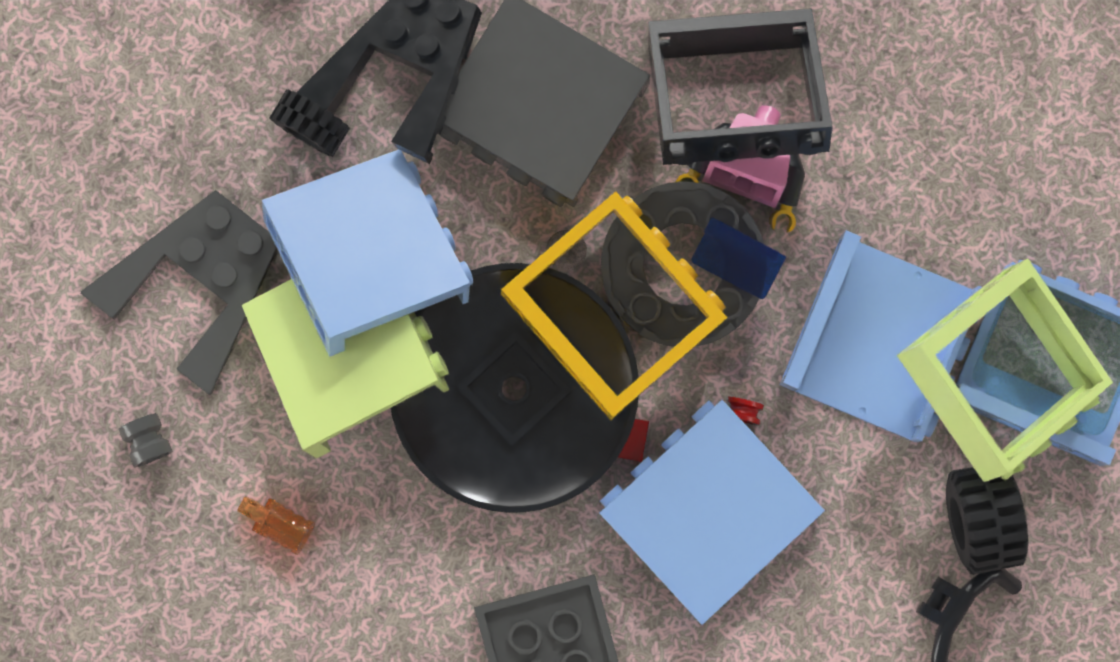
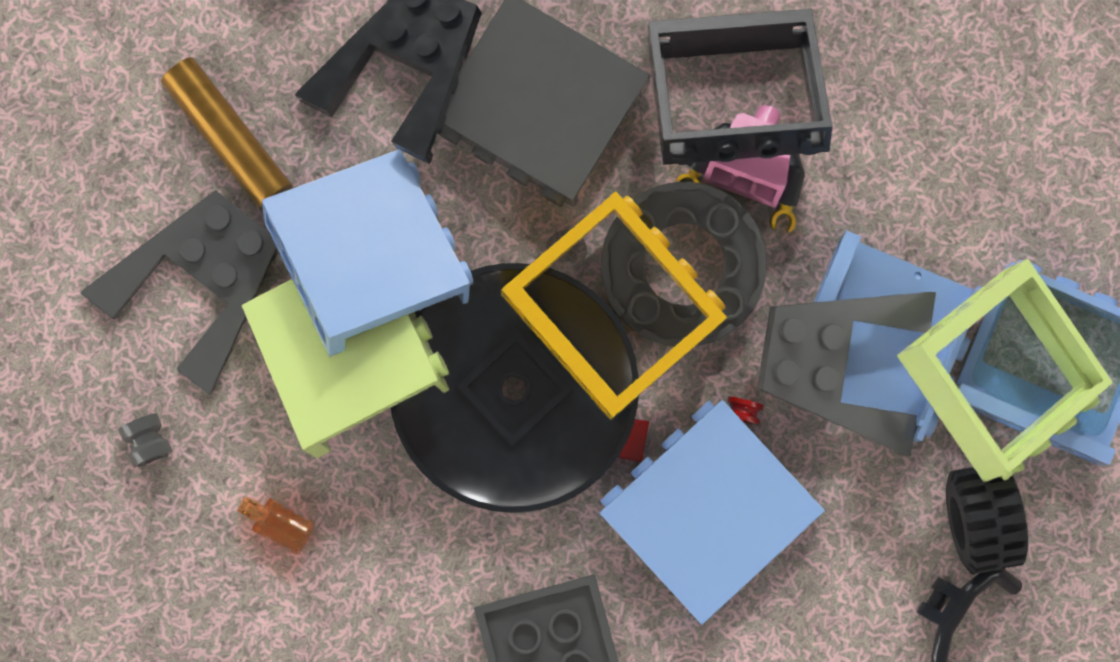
(225, 131): none -> pearl gold brick
(309, 122): black tyre -> none
(738, 258): clear blue panel -> none
(809, 355): none -> dark grey wing

